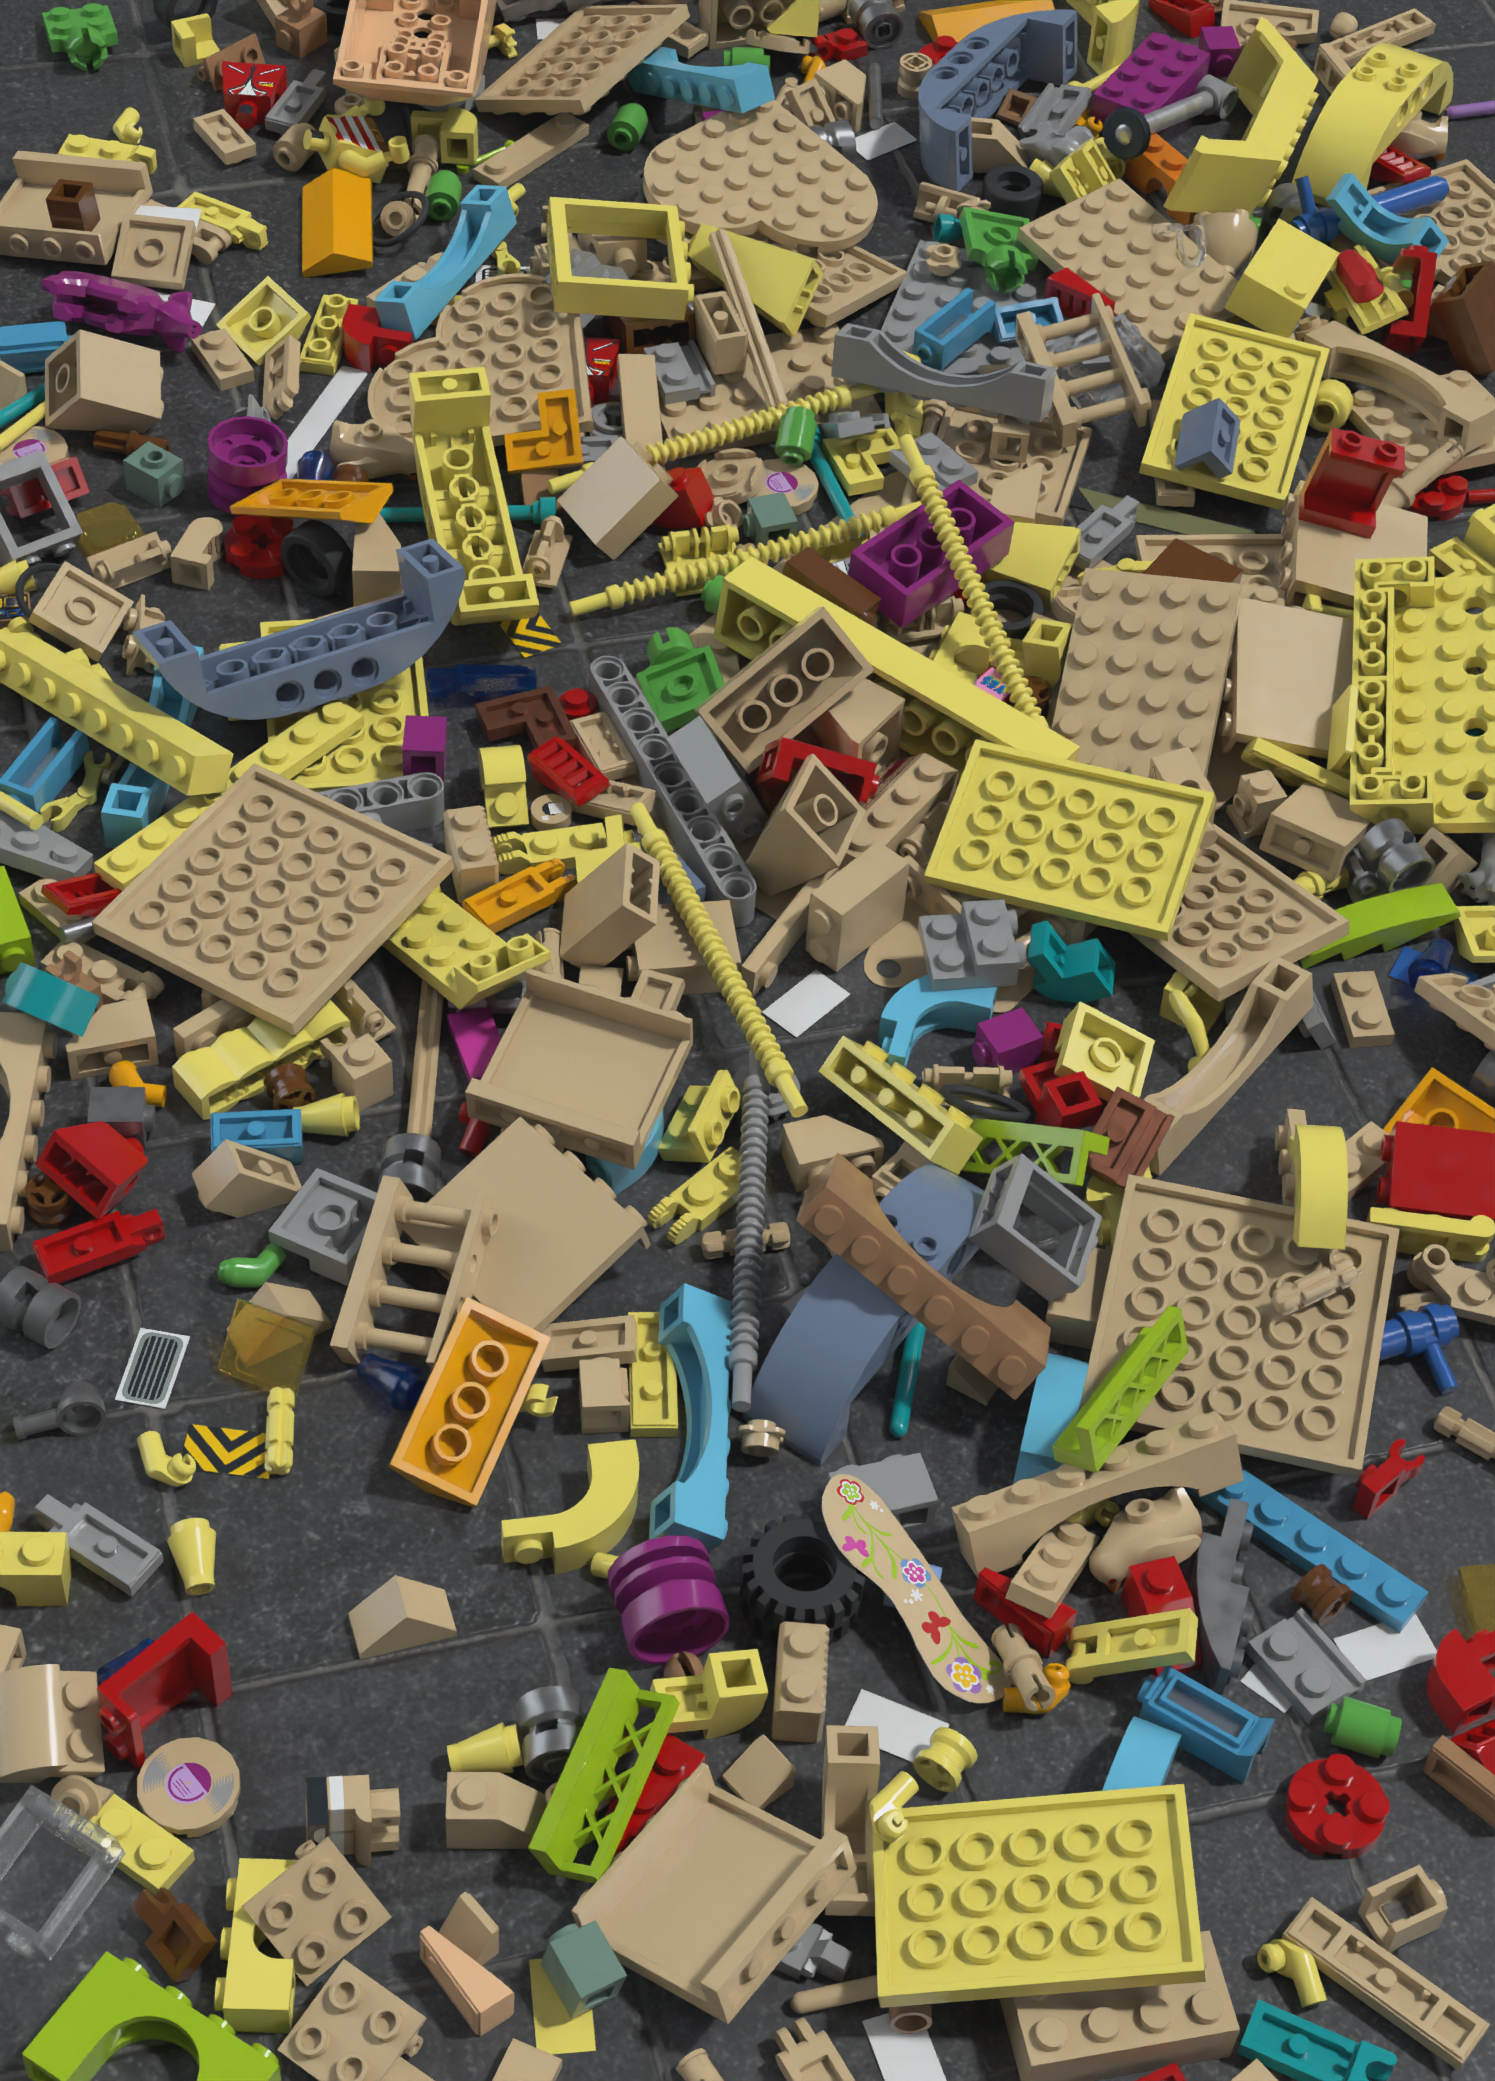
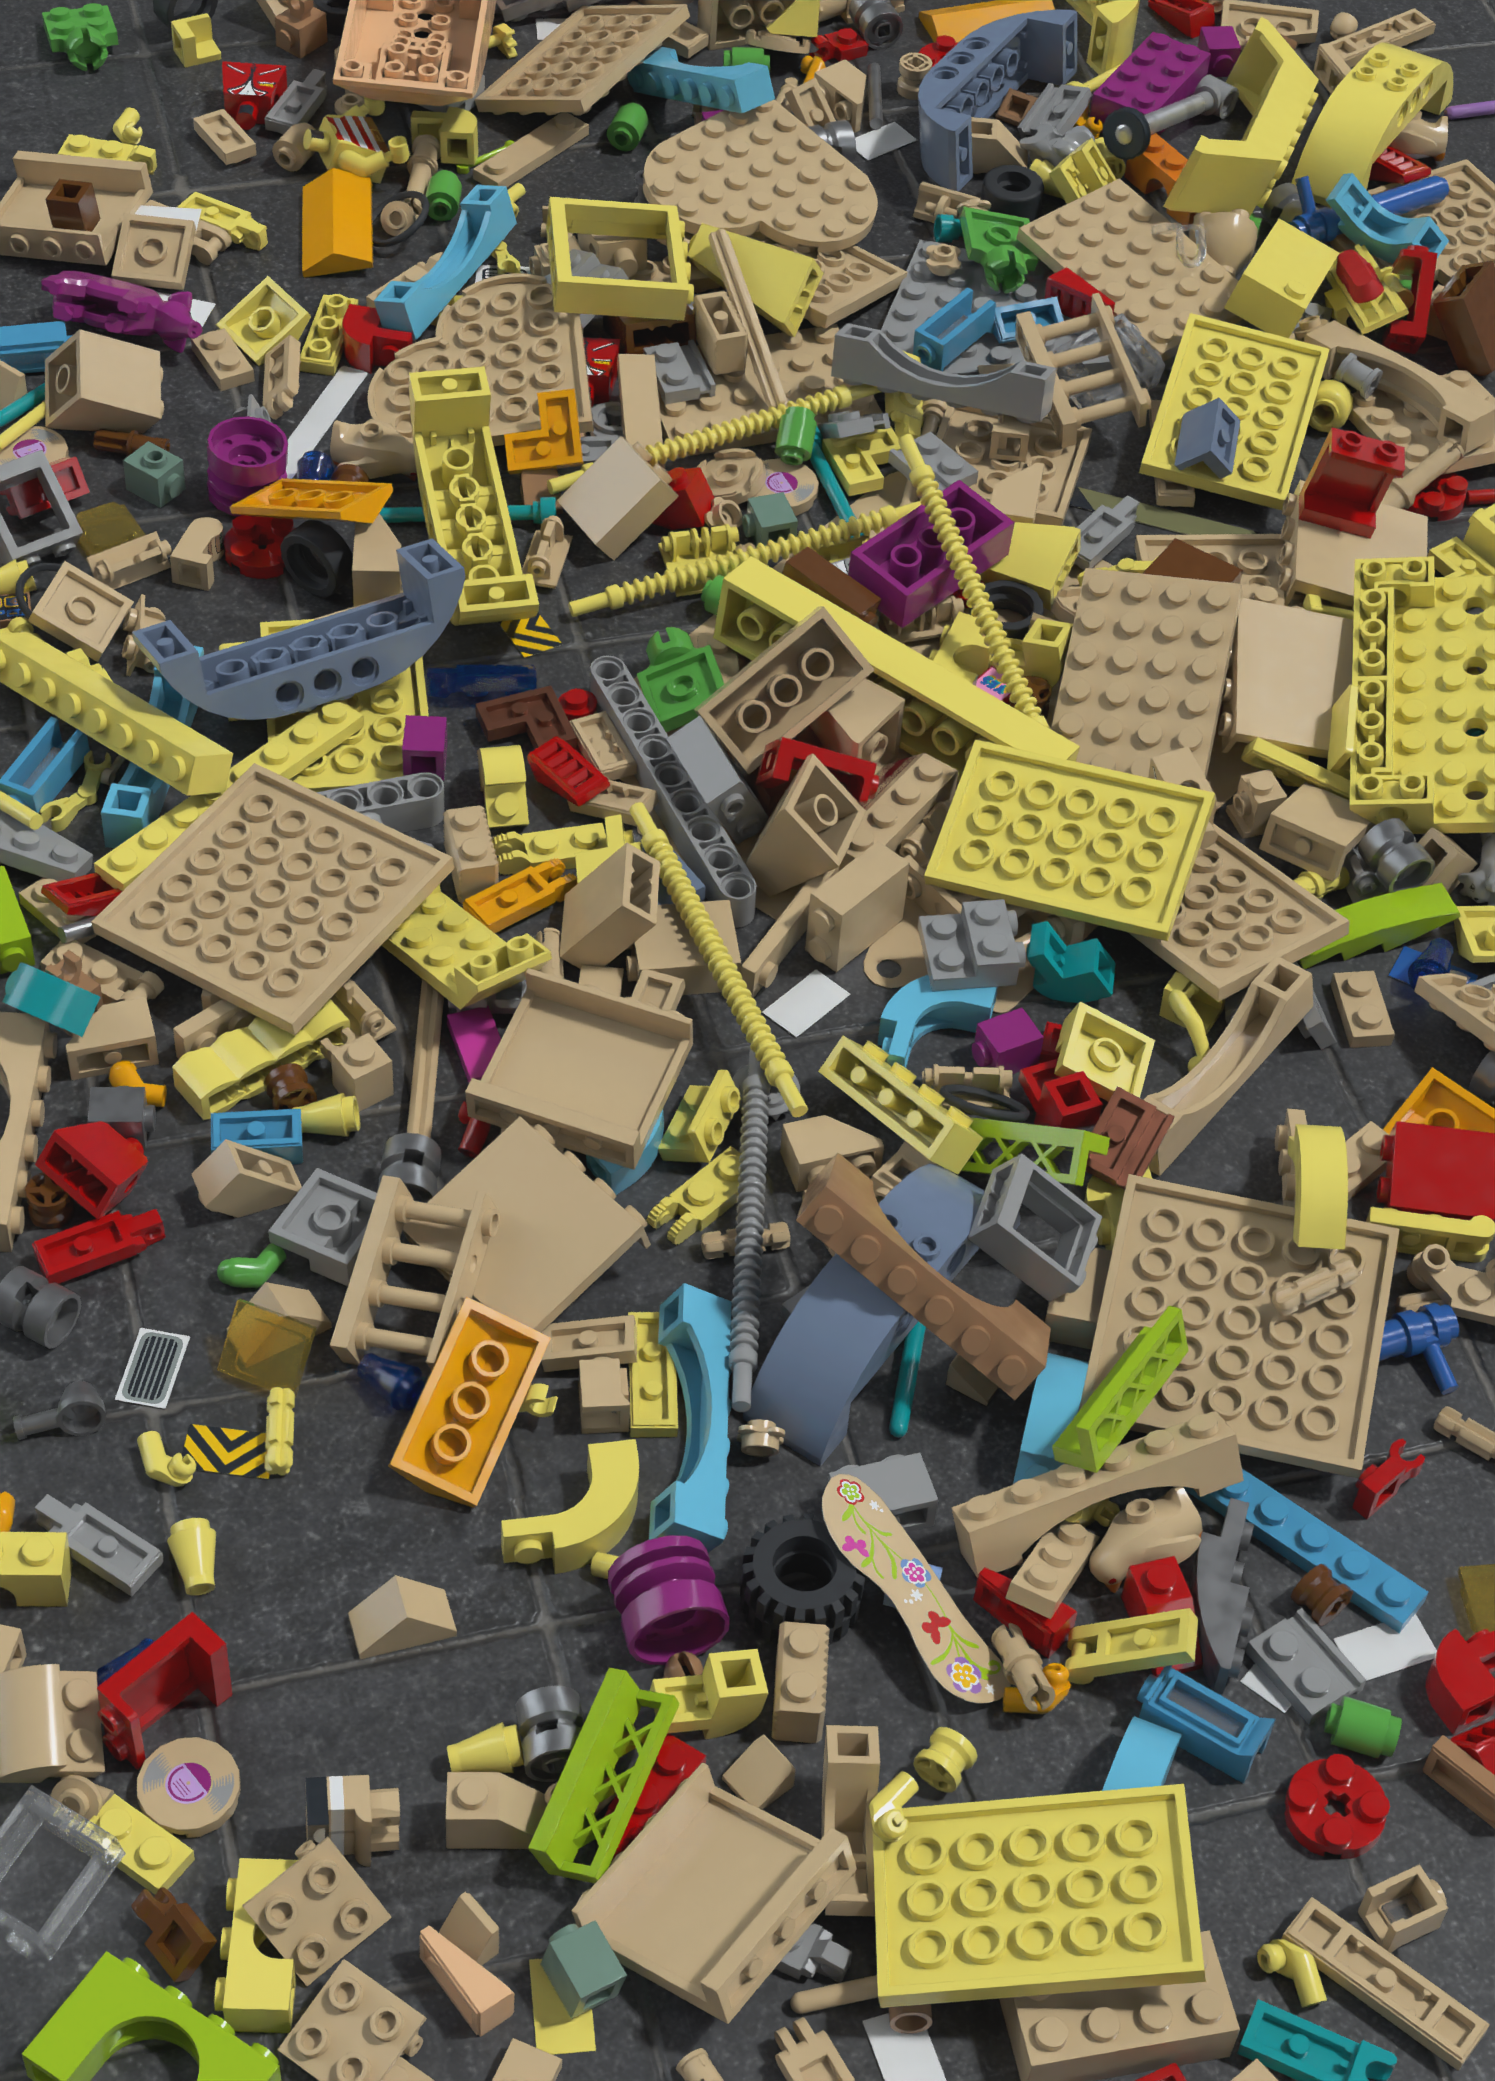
(244, 51): medium nougat hinge -> none
(551, 812): tan tile -> none
(900, 1728): white sticker -> none
(1358, 375): none -> light grey bush

